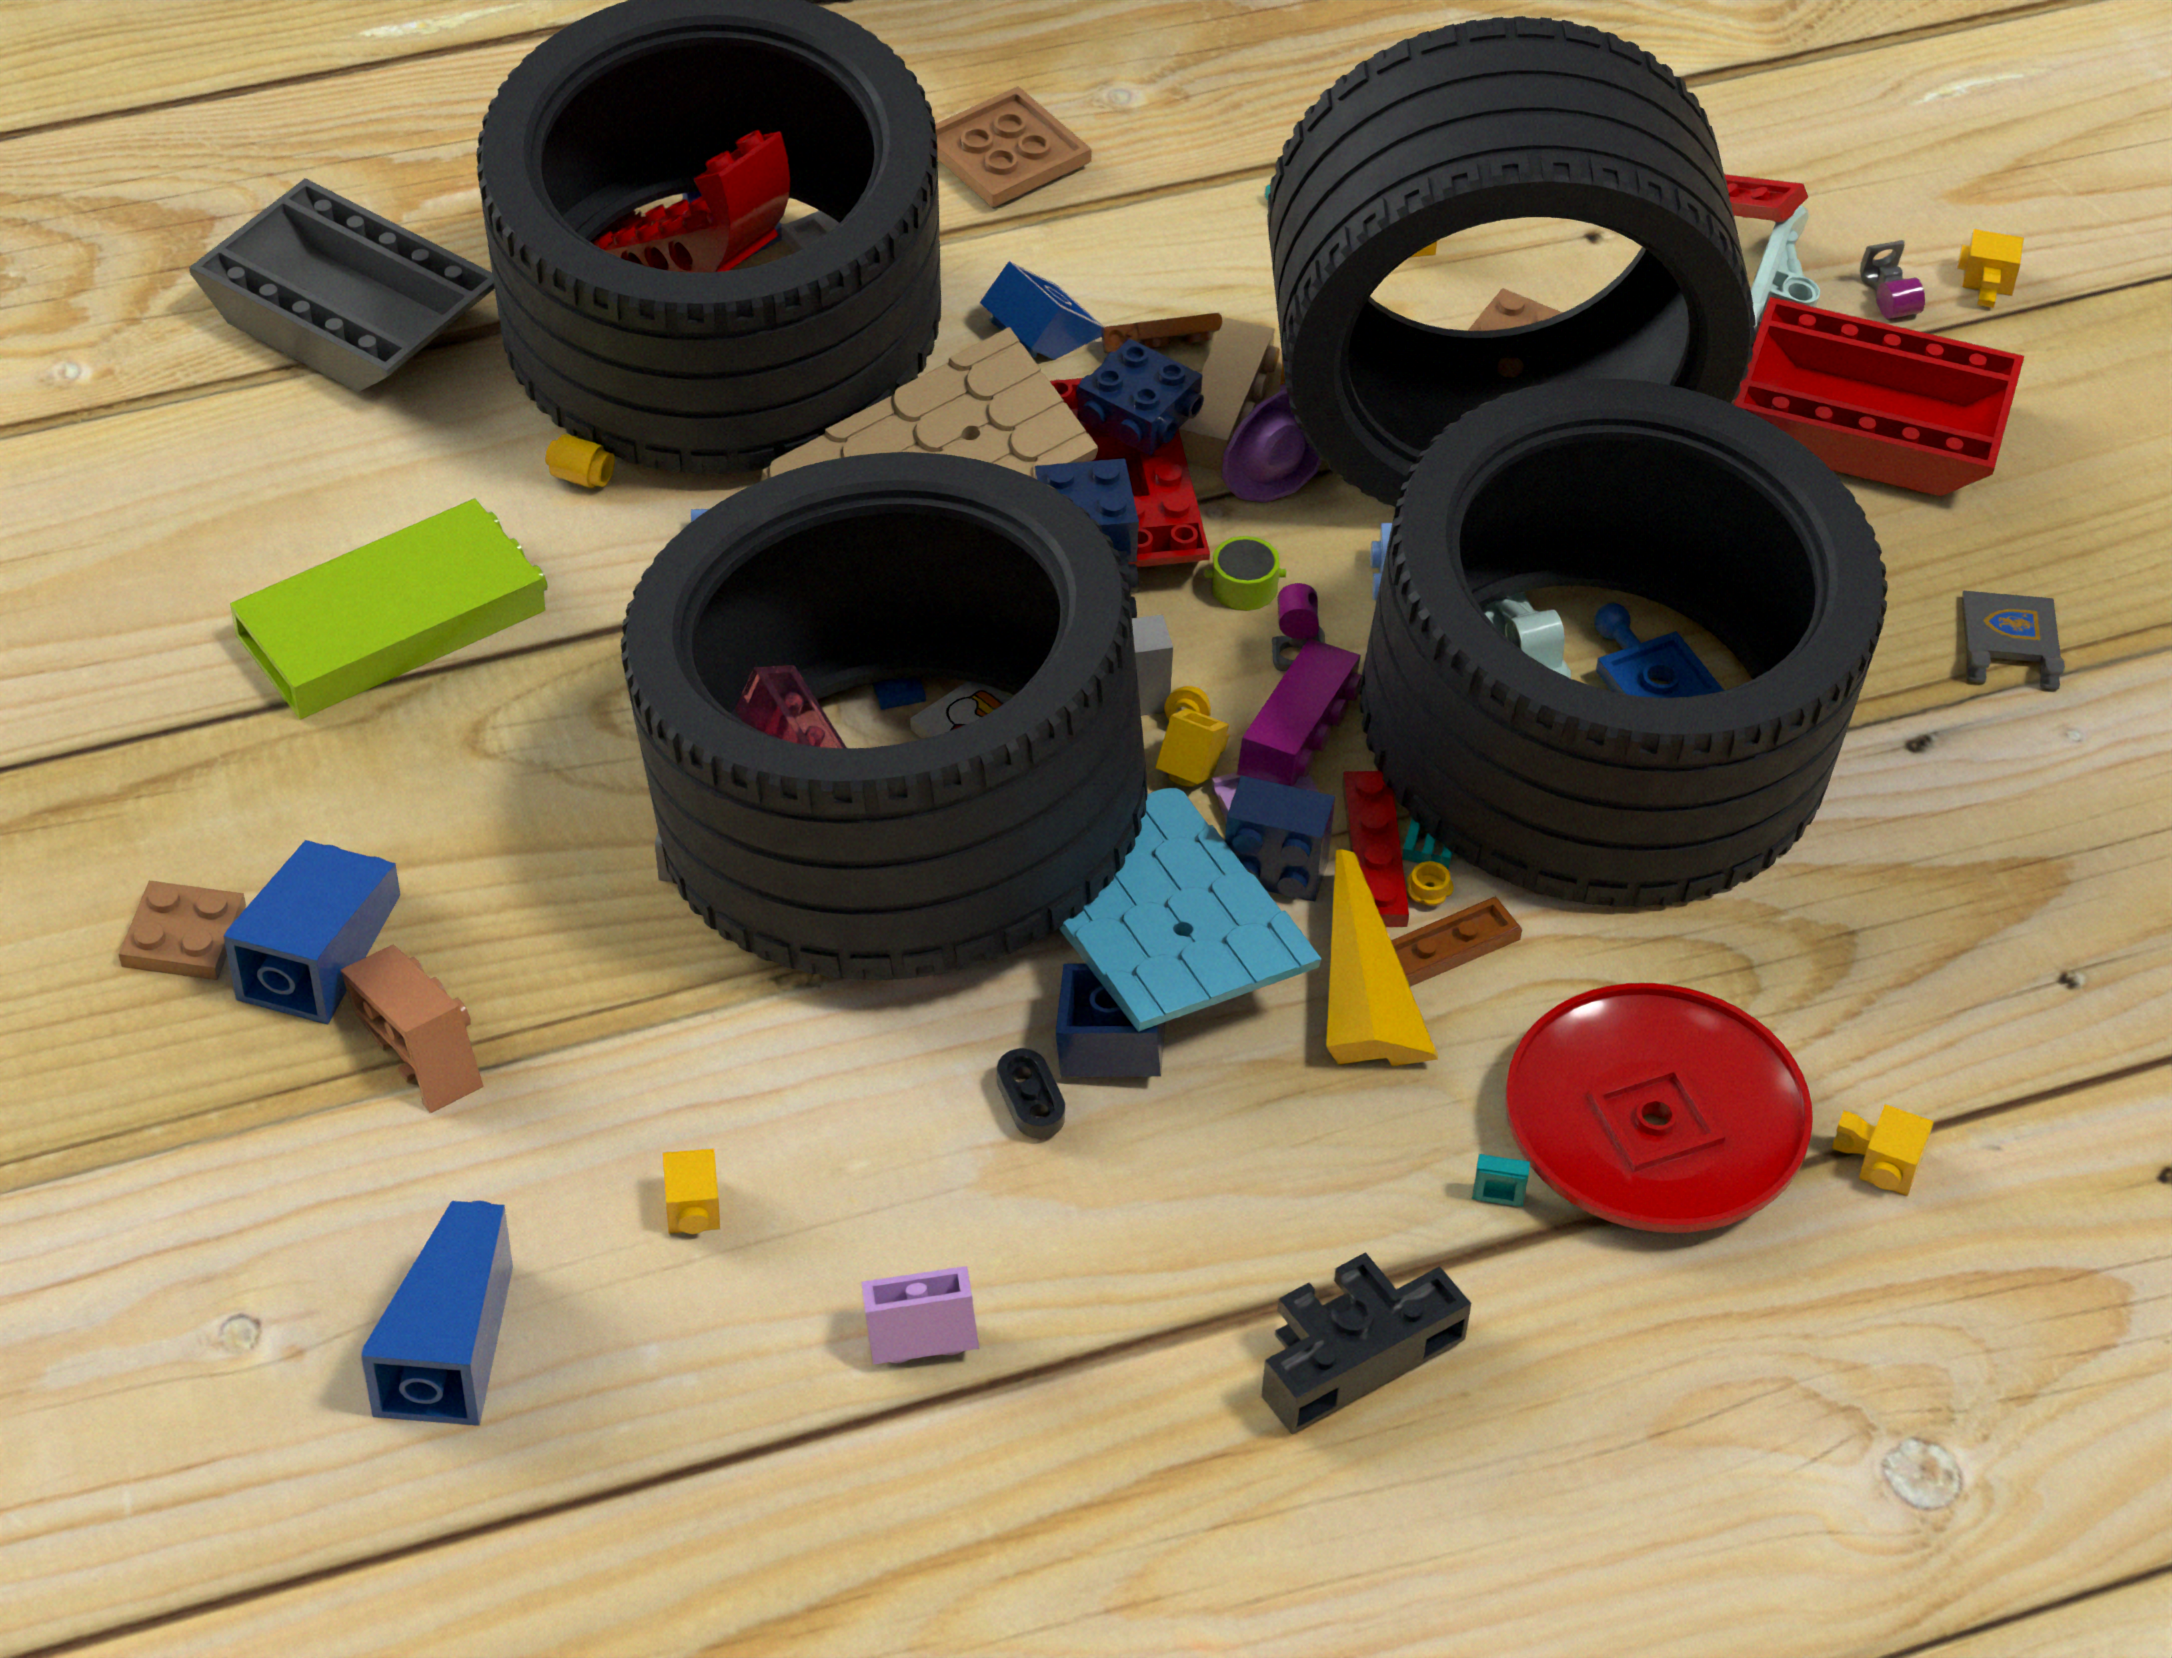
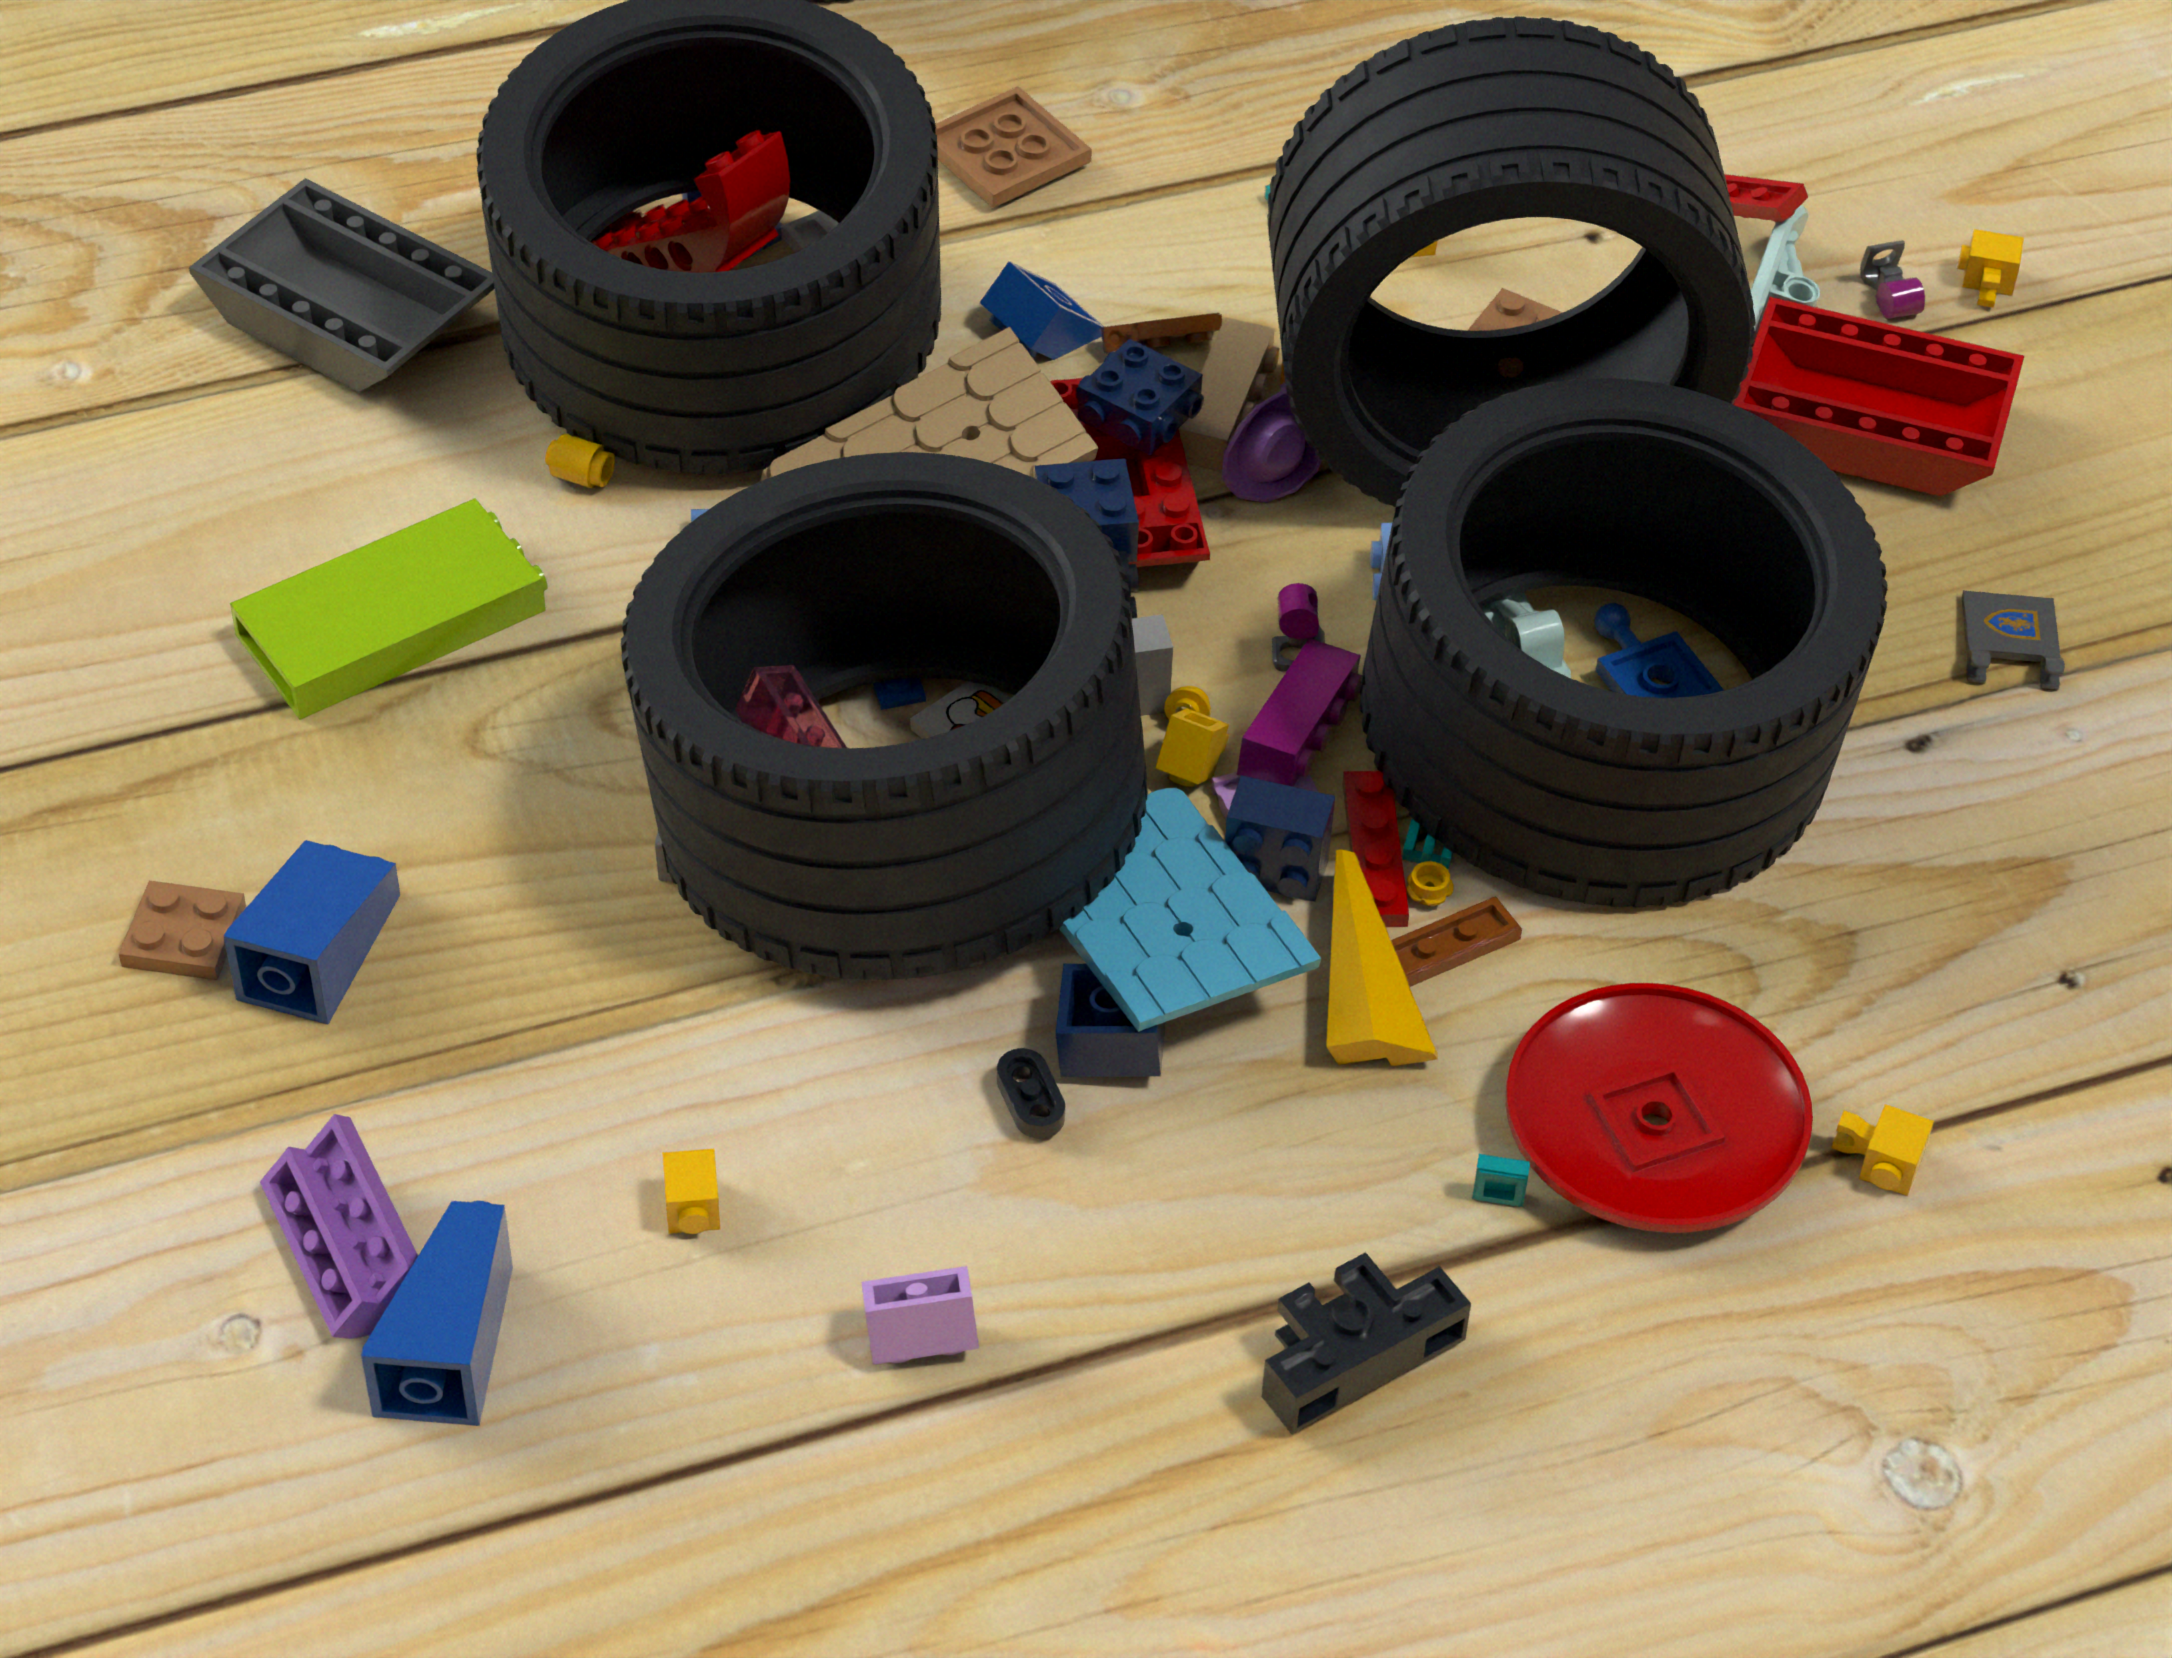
(340, 1227): none -> medium lavender brick
(417, 1020): nougat wedge -> none
(1245, 573): piece -> none

